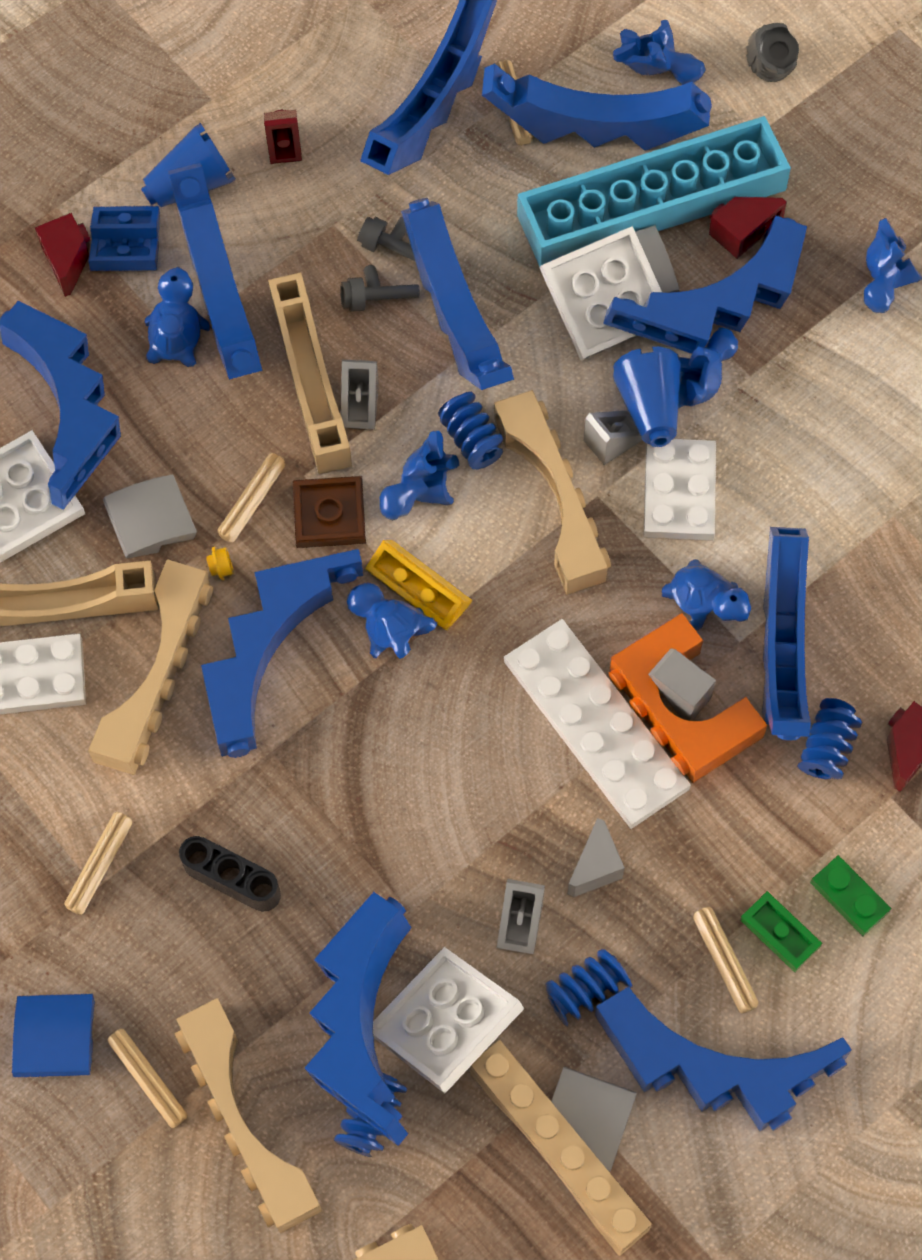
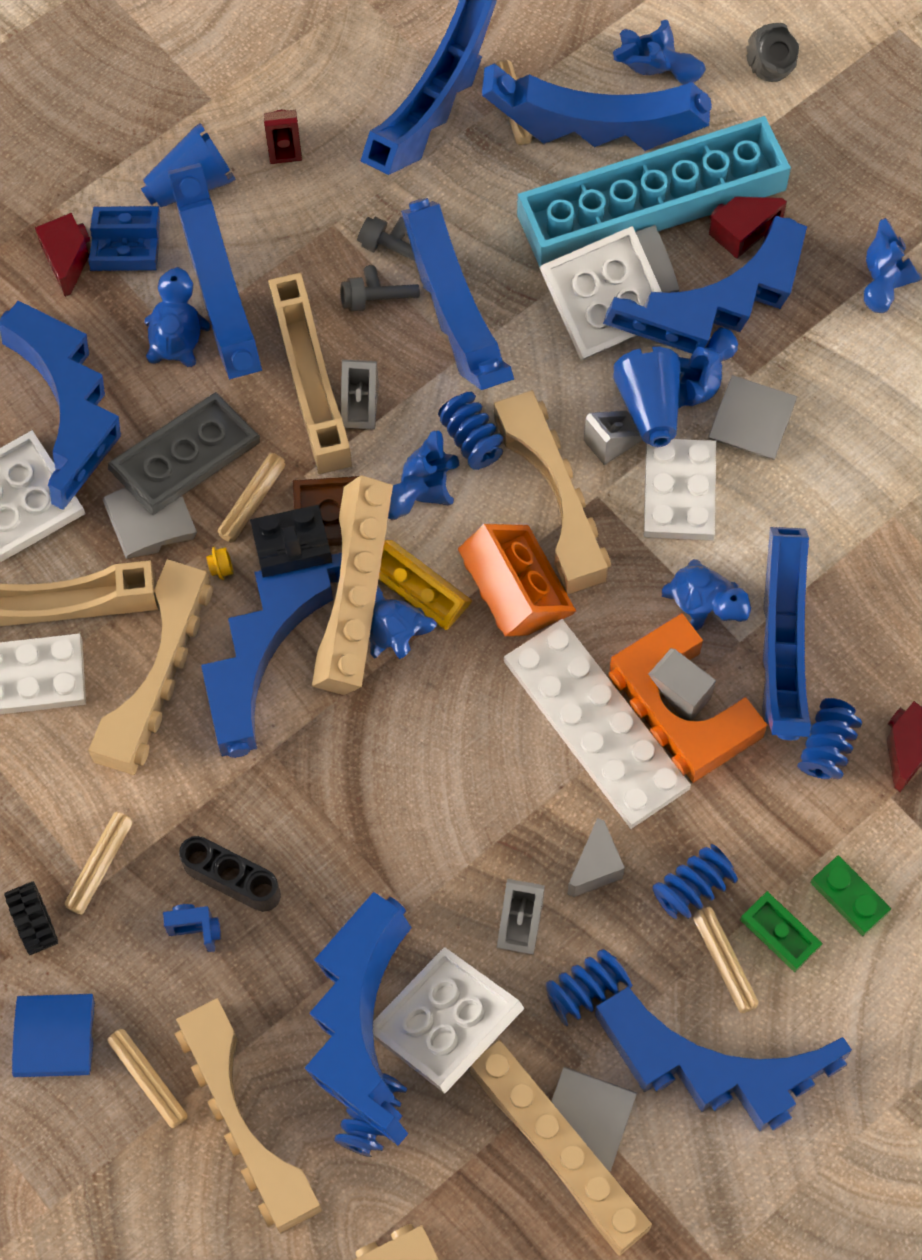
(31, 918): none -> black tyre
(183, 453): none -> dark grey tile
(189, 920): none -> blue bracket
(291, 541): none -> black hinge
(363, 530): none -> tan arch
(515, 578): none -> orange slope
(694, 881): none -> blue piece
(752, 417): none -> light grey slope

